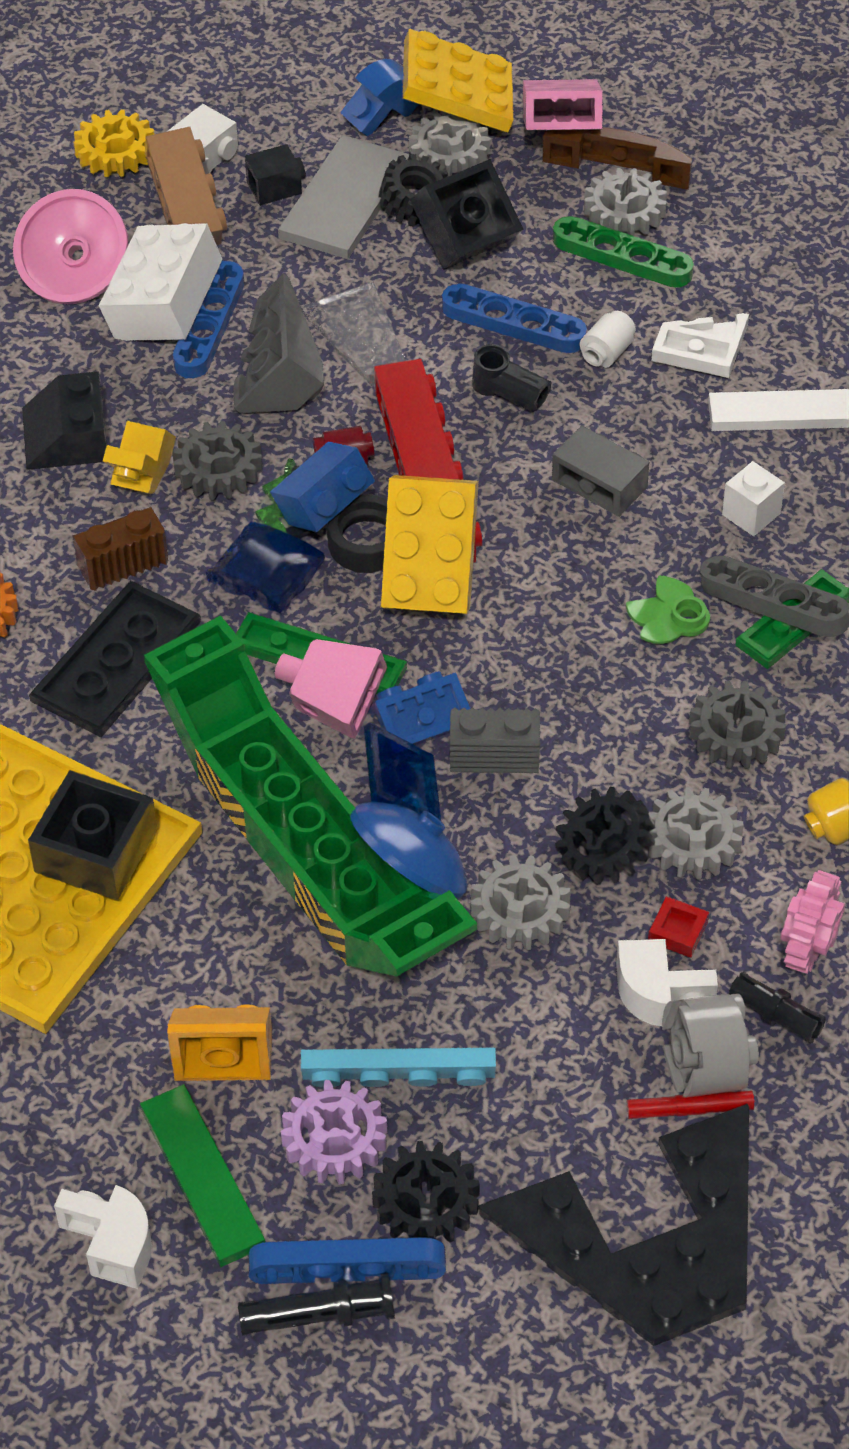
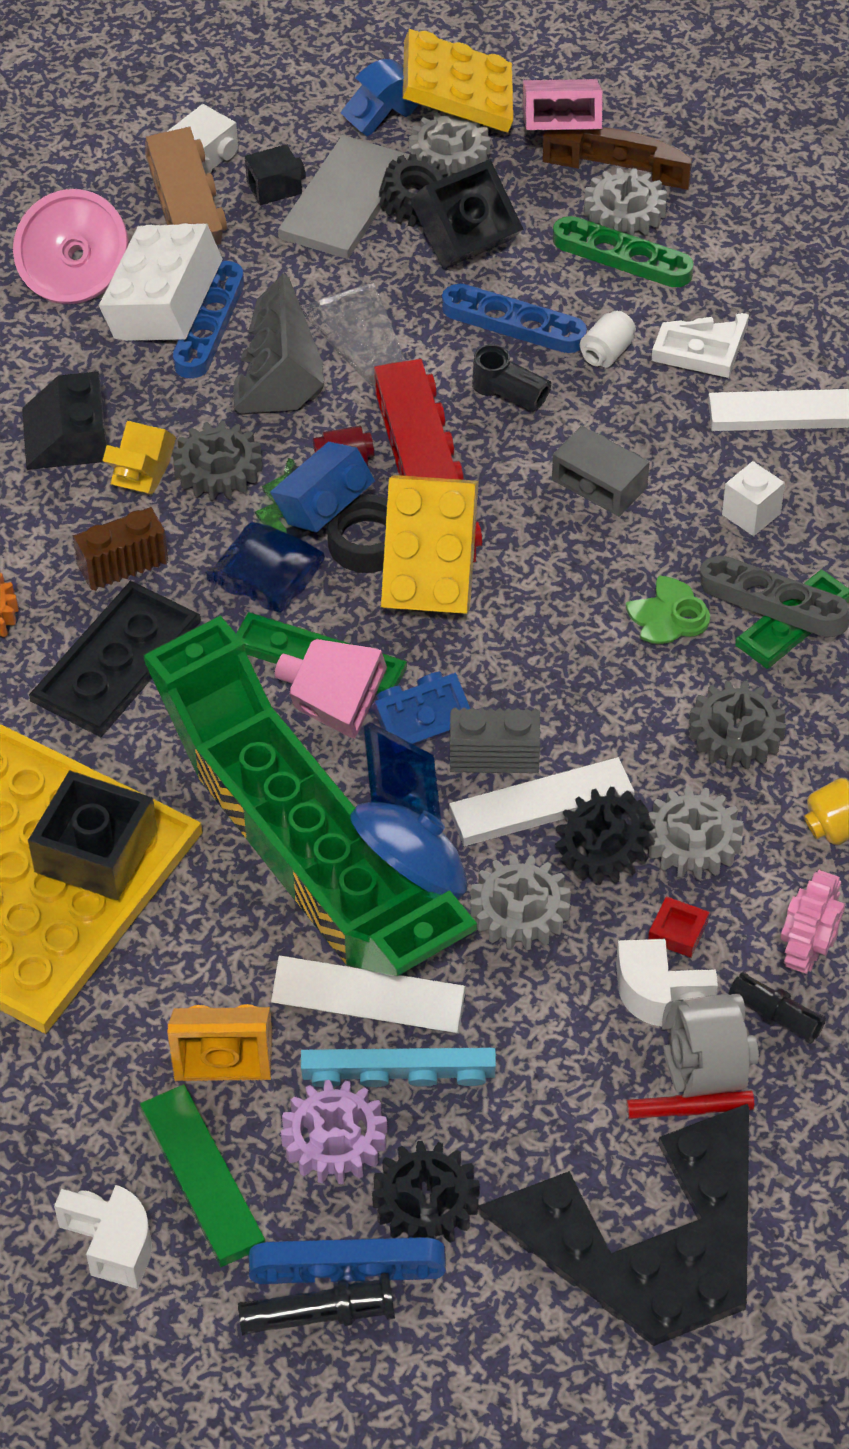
(113, 143): yellow gear -> none
(368, 994): none -> white tile
(534, 801): none -> white tile

